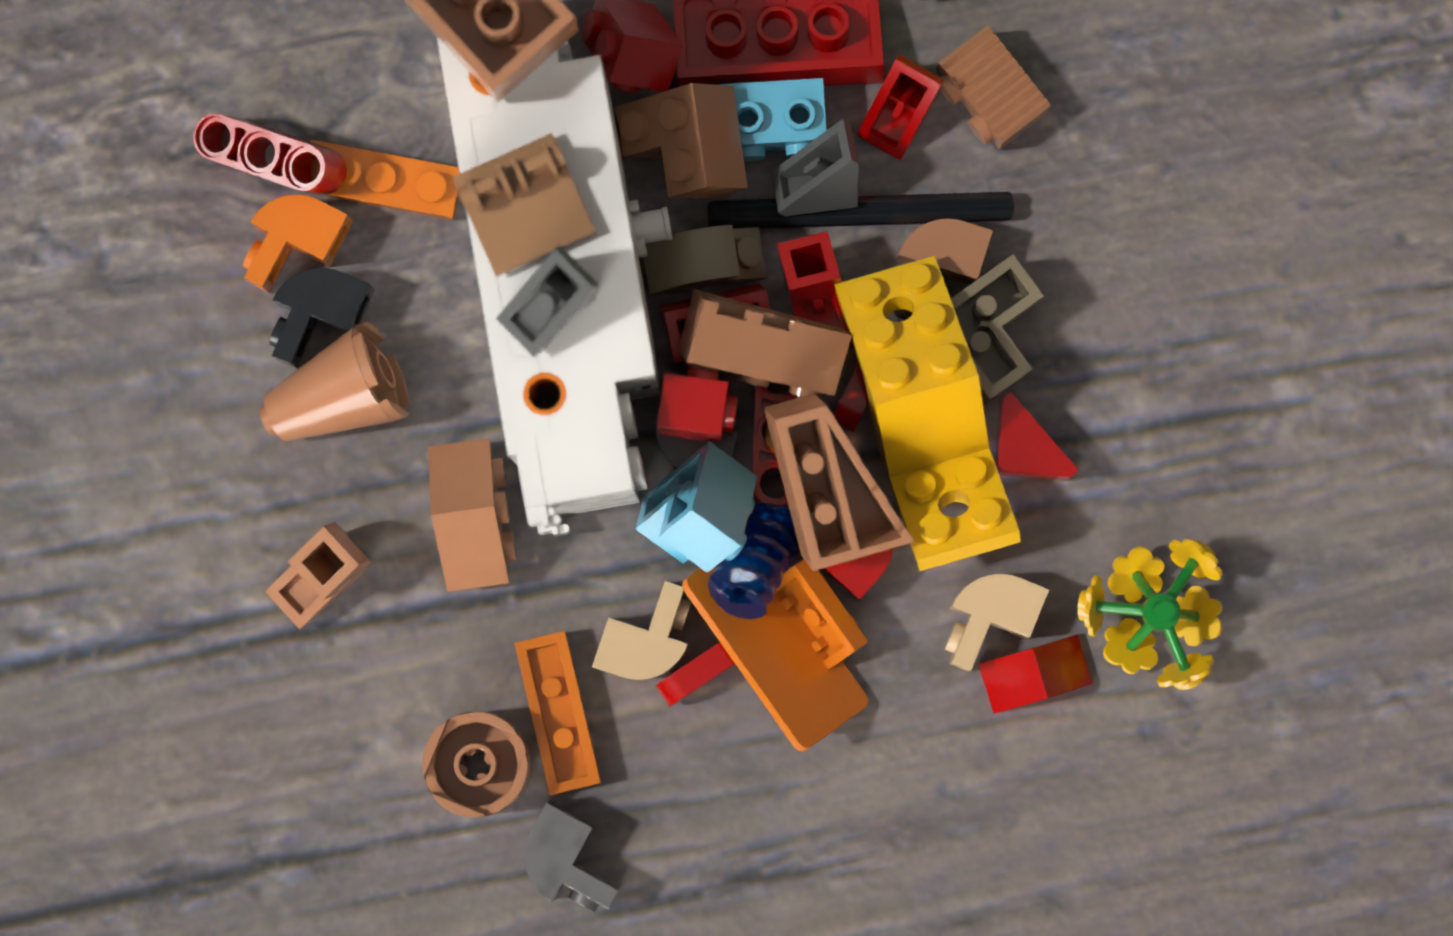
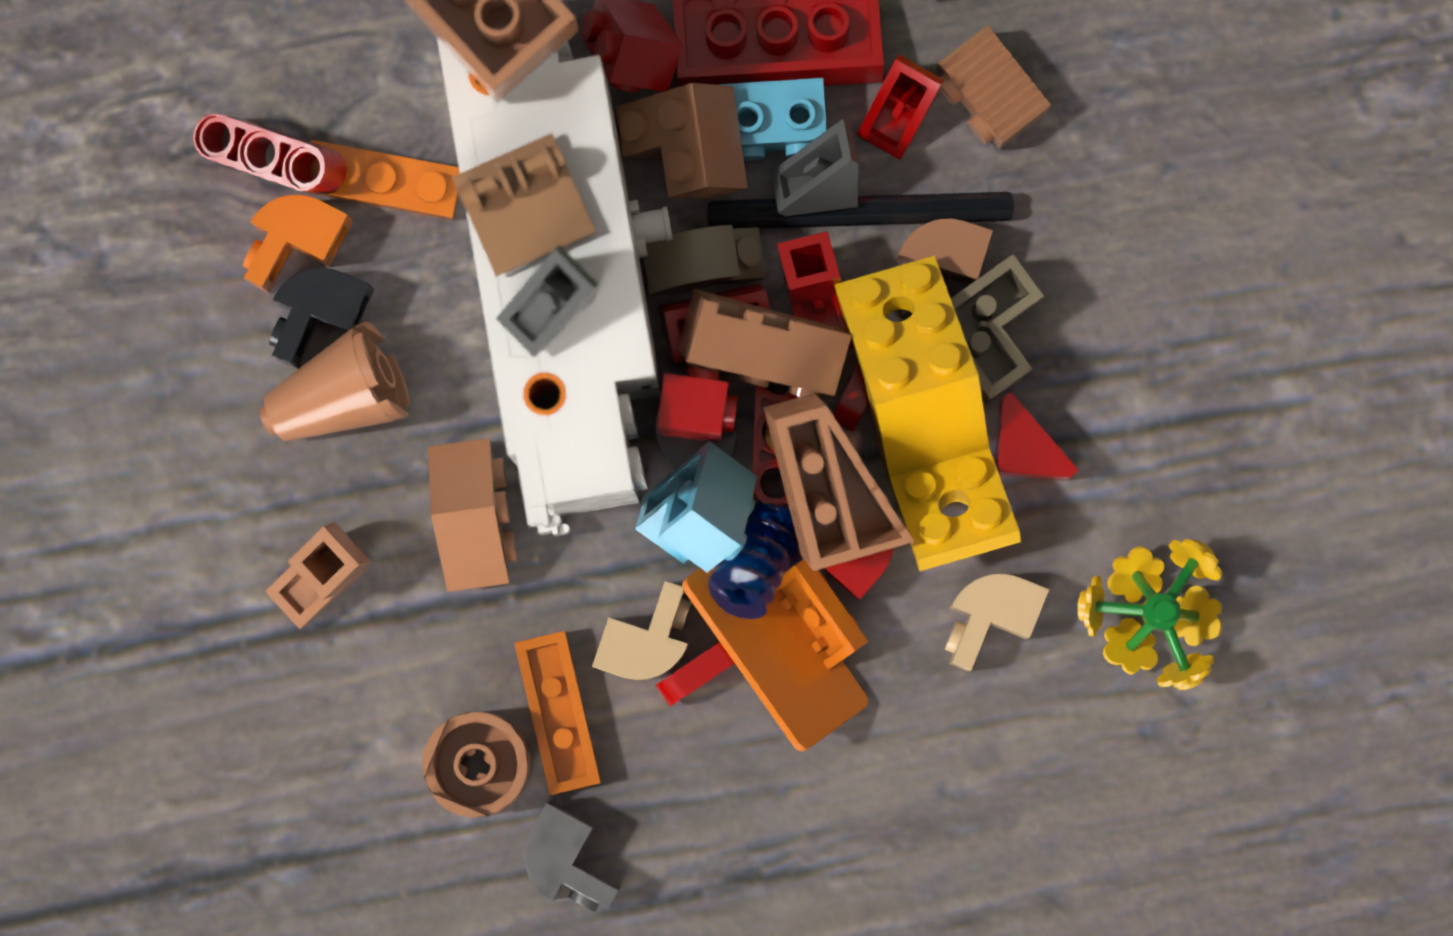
(1035, 674): red slope -> none

